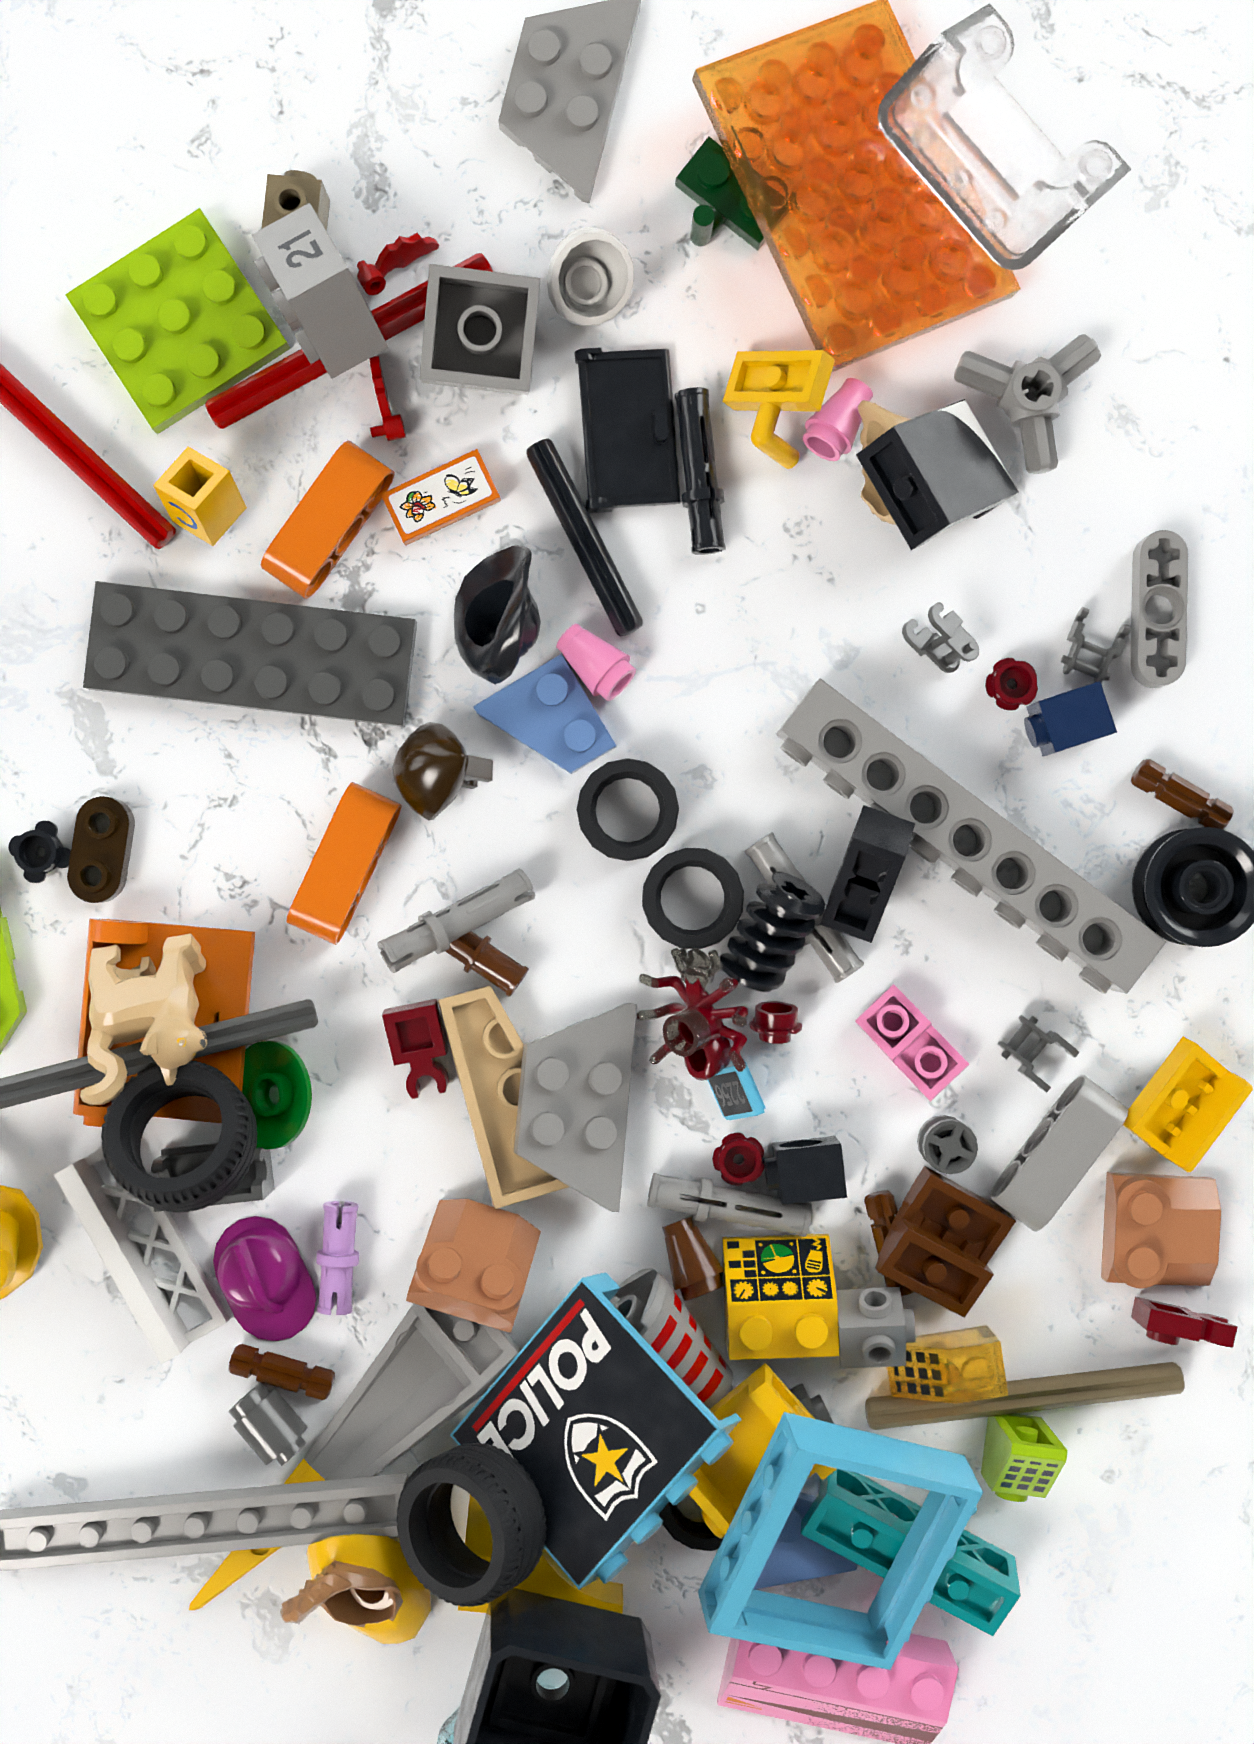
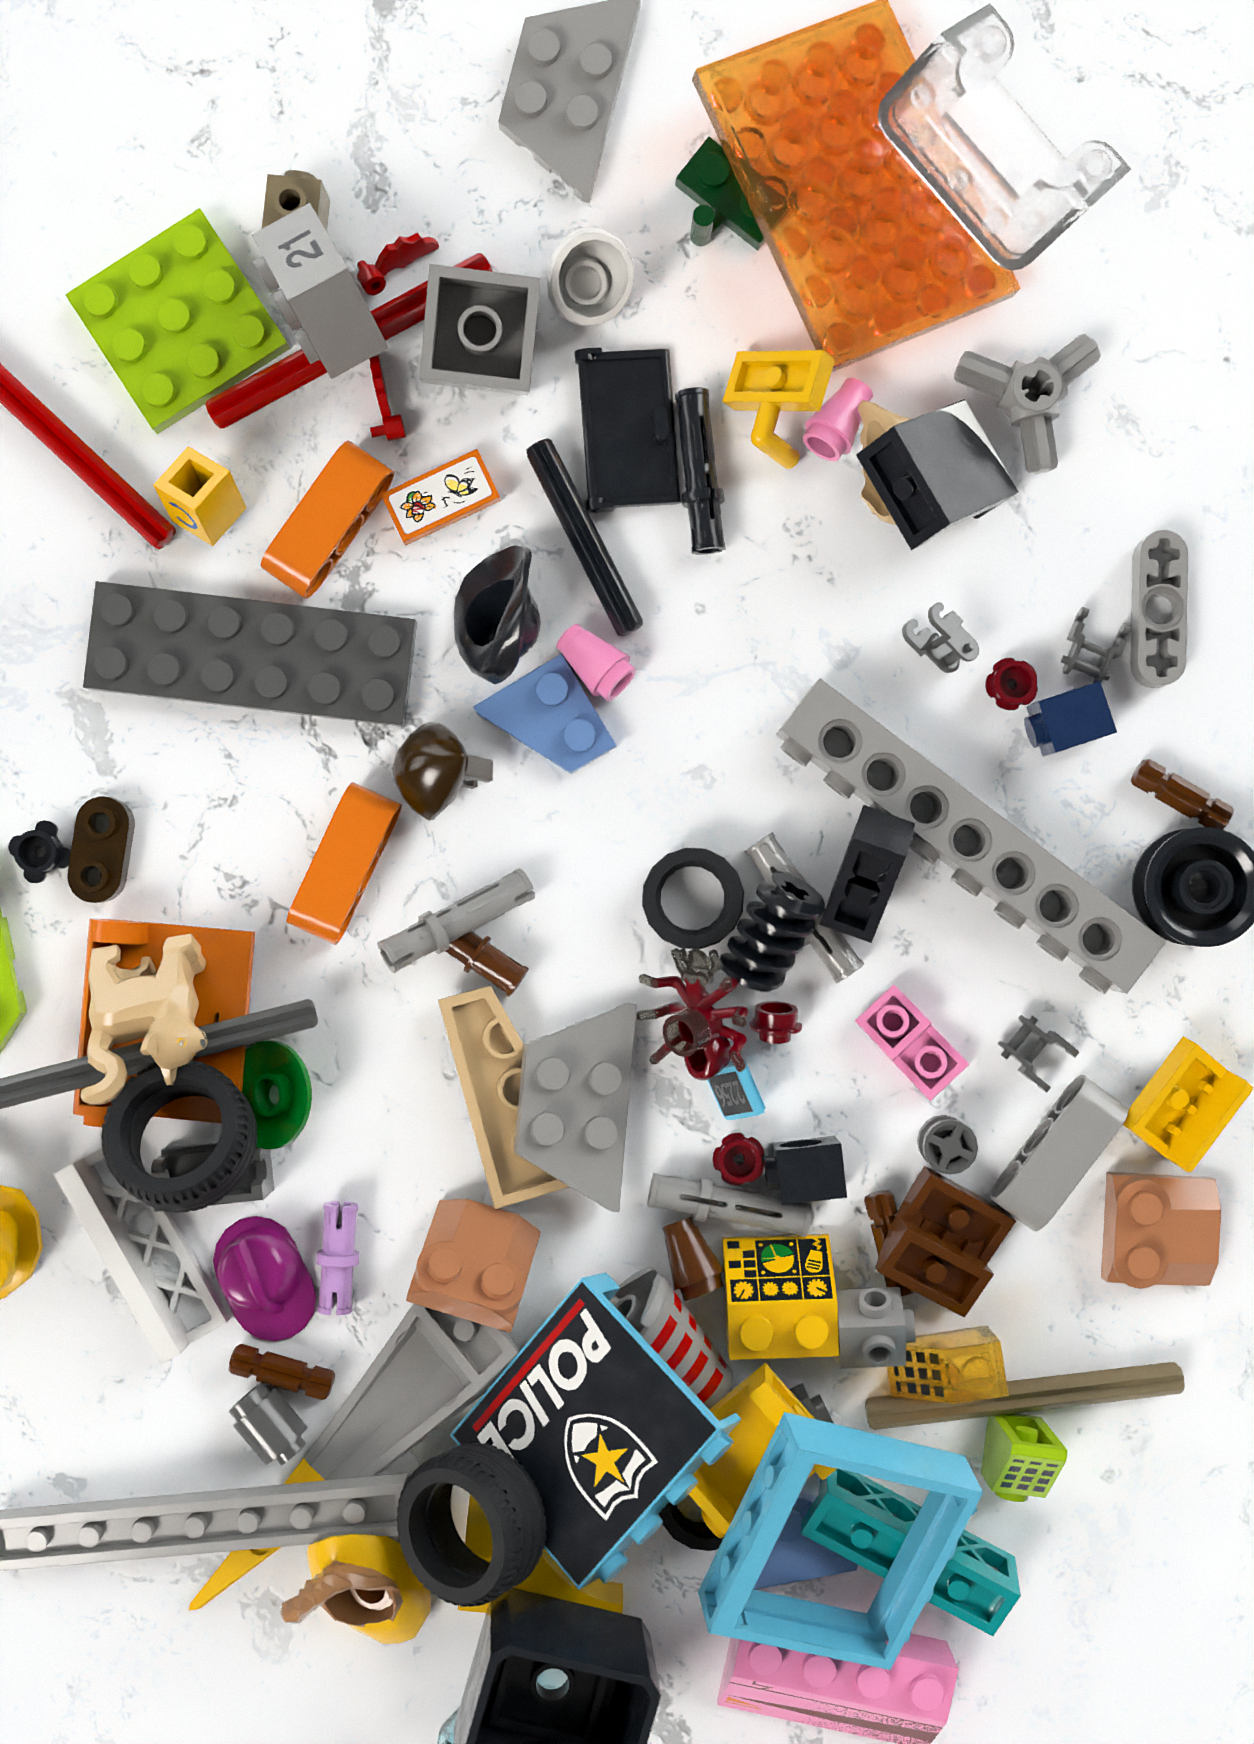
(416, 1038): dark red plate -> none
(621, 770): black tyre -> none
(1171, 1322): dark red plate -> none

